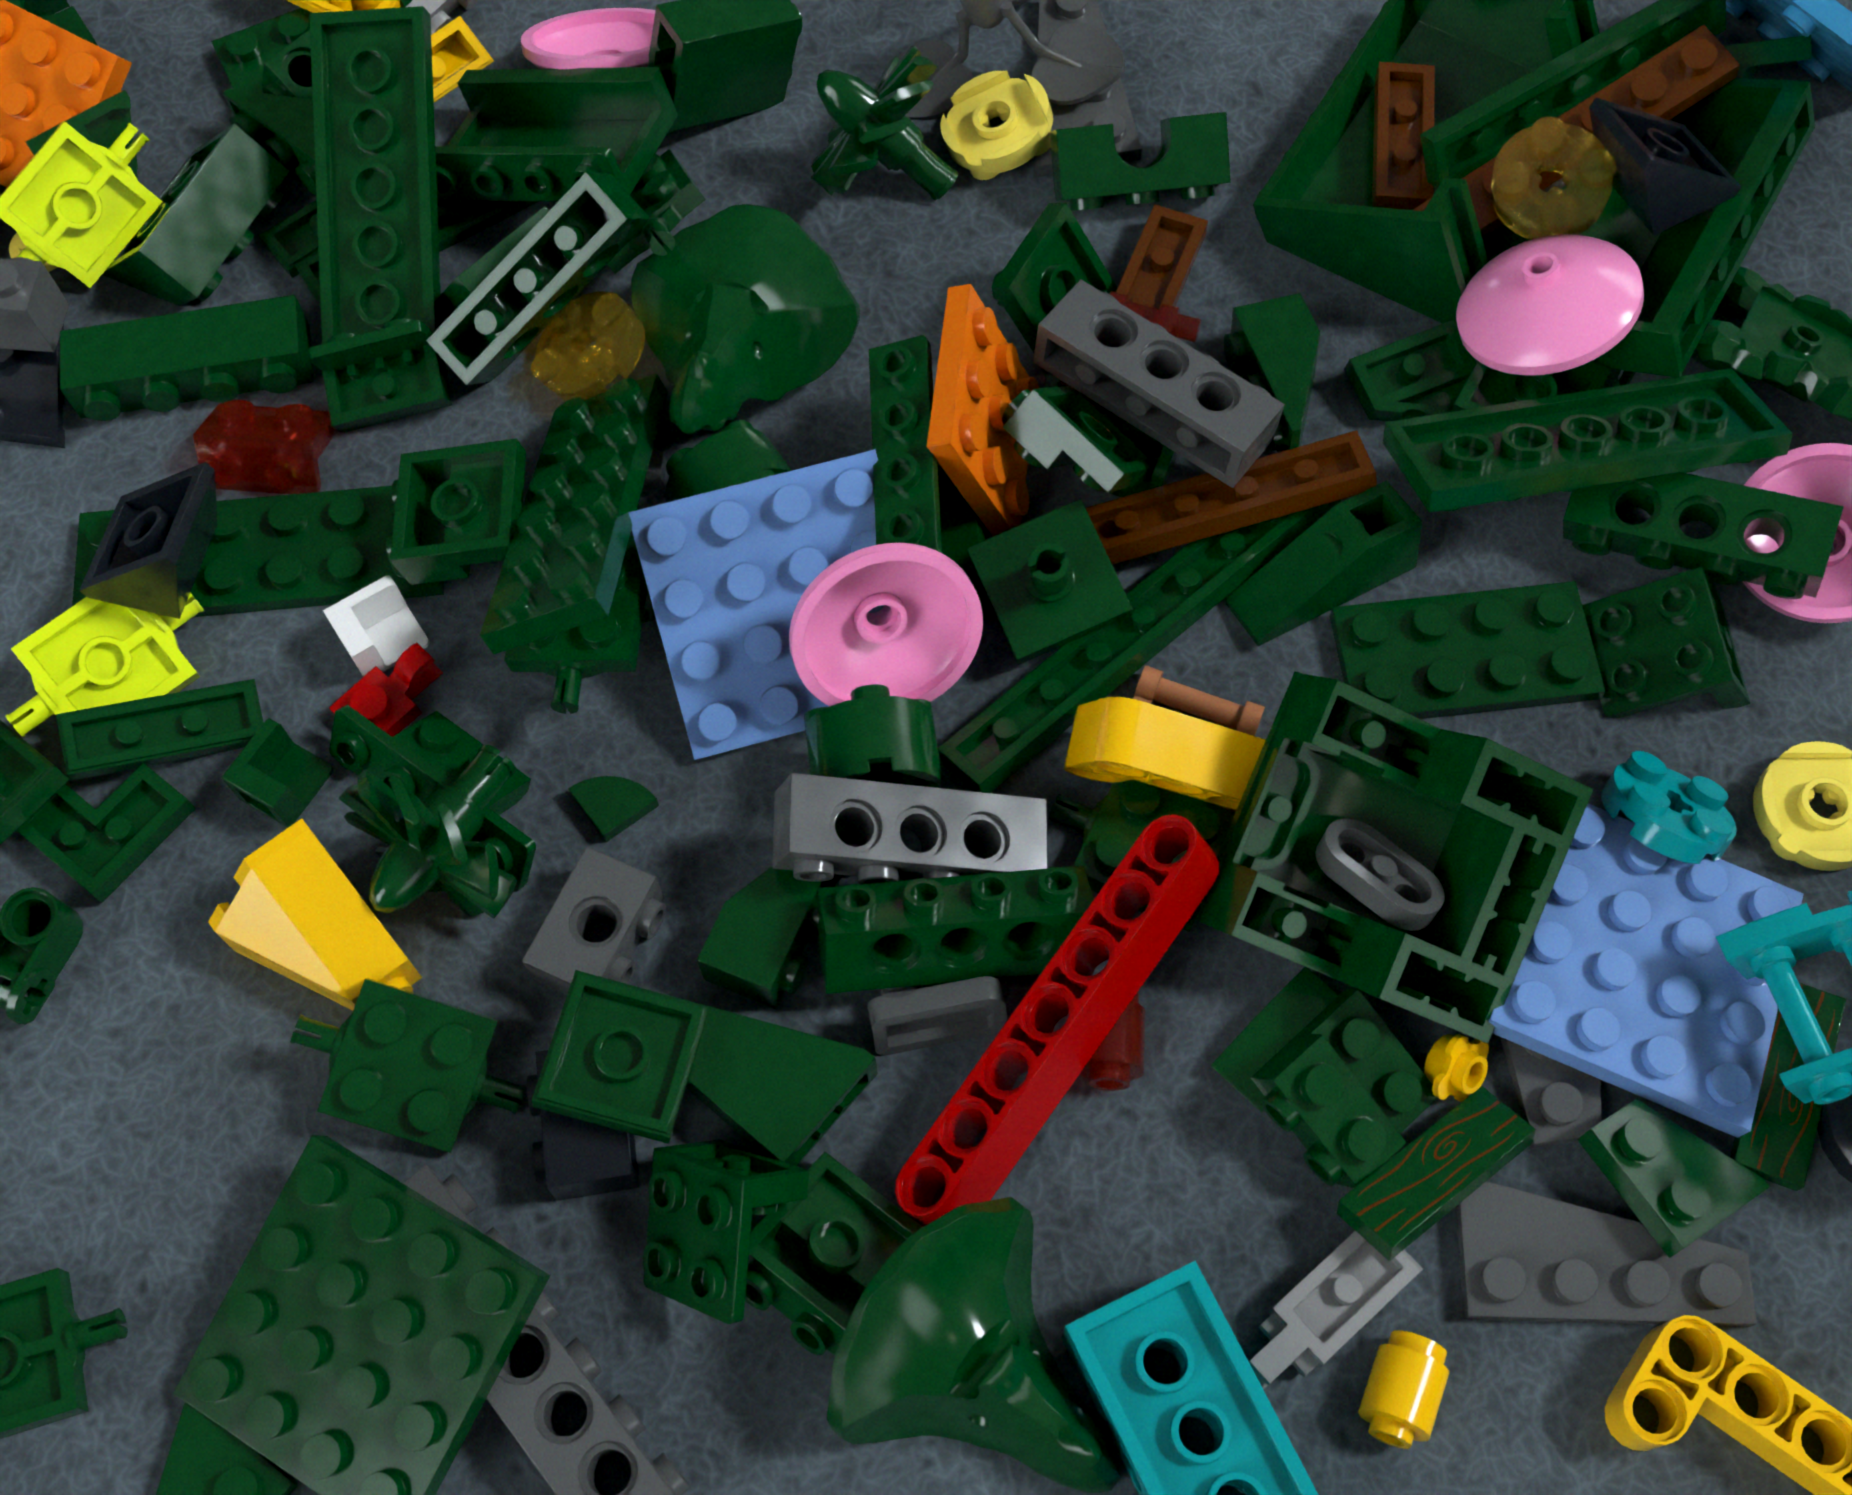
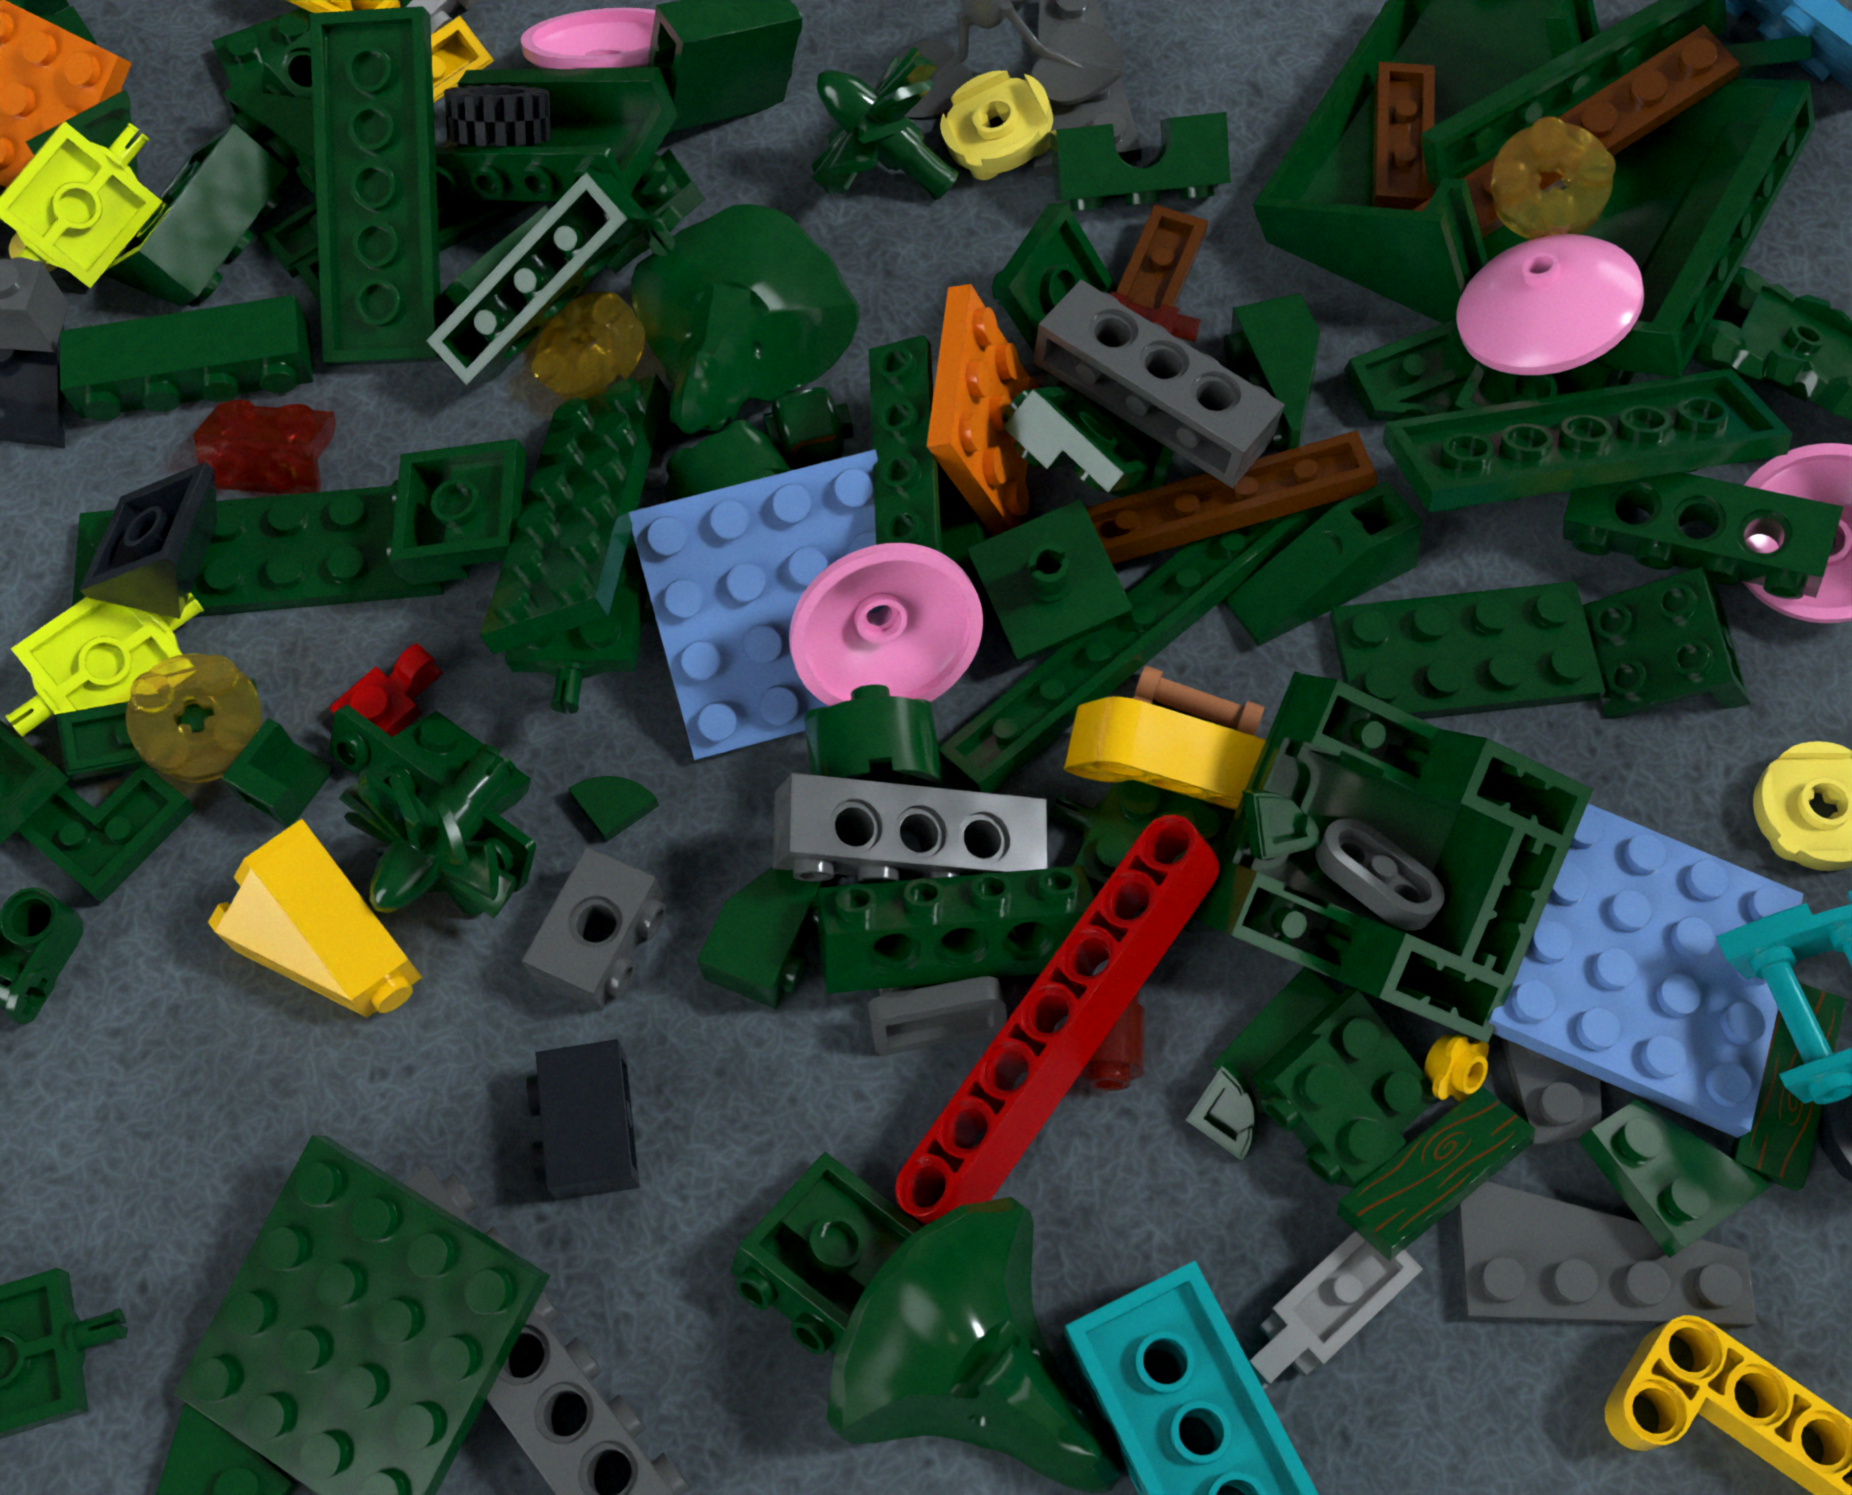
(162, 697): none -> clear yellow plate
(376, 625): white panel -> none
(381, 375): dark green bracket -> none
(407, 1065): dark green plate -> none
(497, 115): none -> black tyre
(621, 1057): dark green plate -> none
(703, 1218): dark green bracket -> none
(776, 1082): dark green slope -> none
(808, 427): none -> dark green head
(1227, 1112): none -> tile
(1277, 825): none -> dark green tile
(1404, 1389): yellow brick -> none
(1659, 166): black slope -> none
(1670, 810): teal plate -> none

